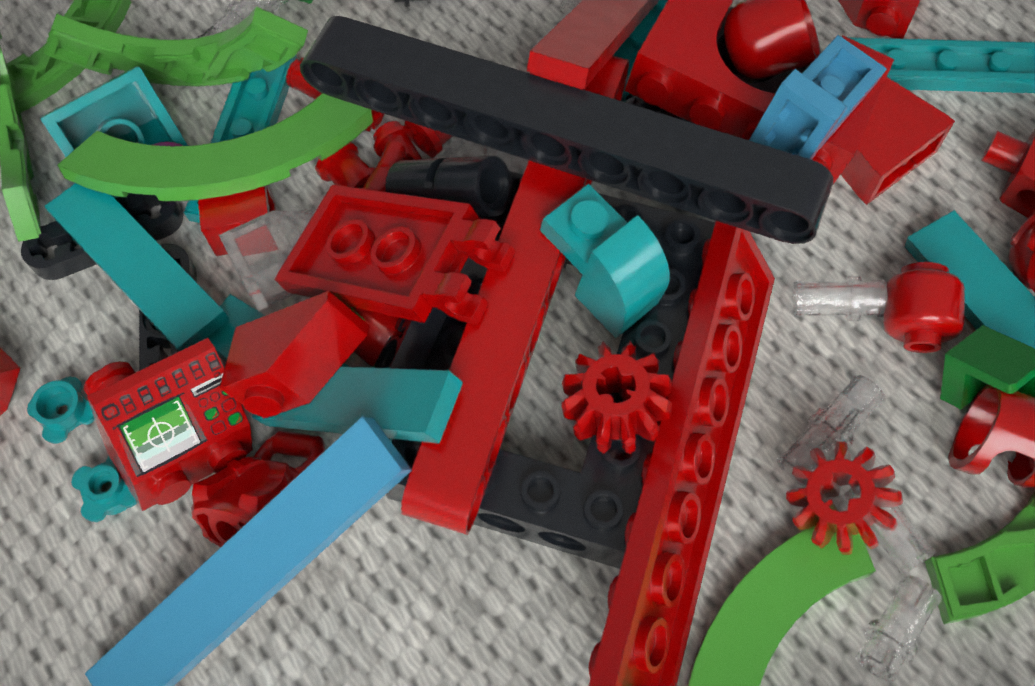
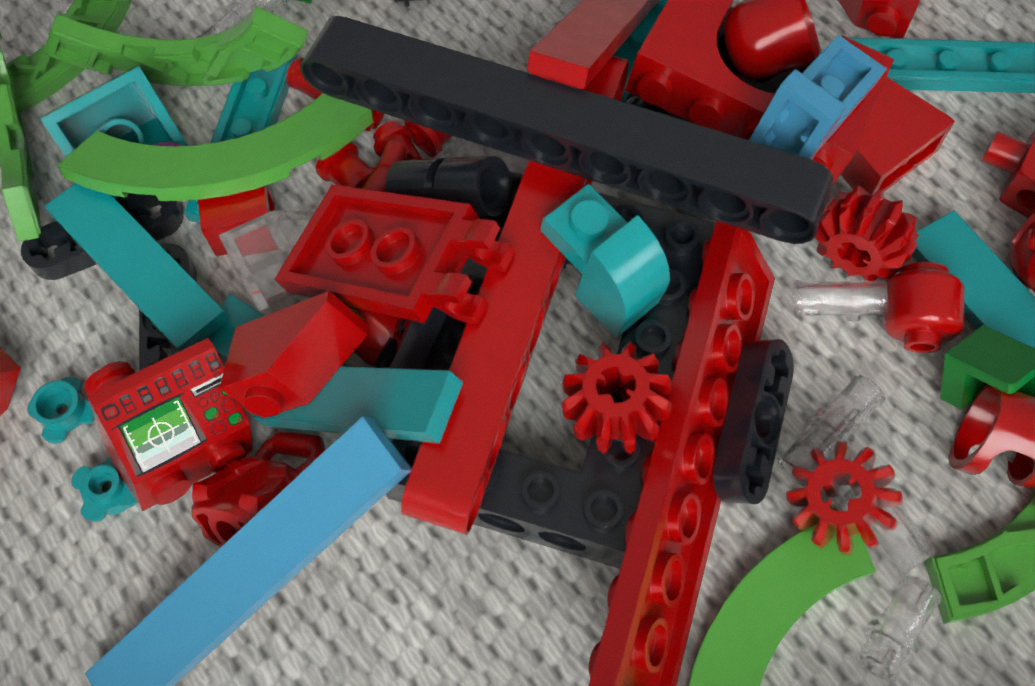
(753, 422): none -> black beam
(866, 234): none -> red gear

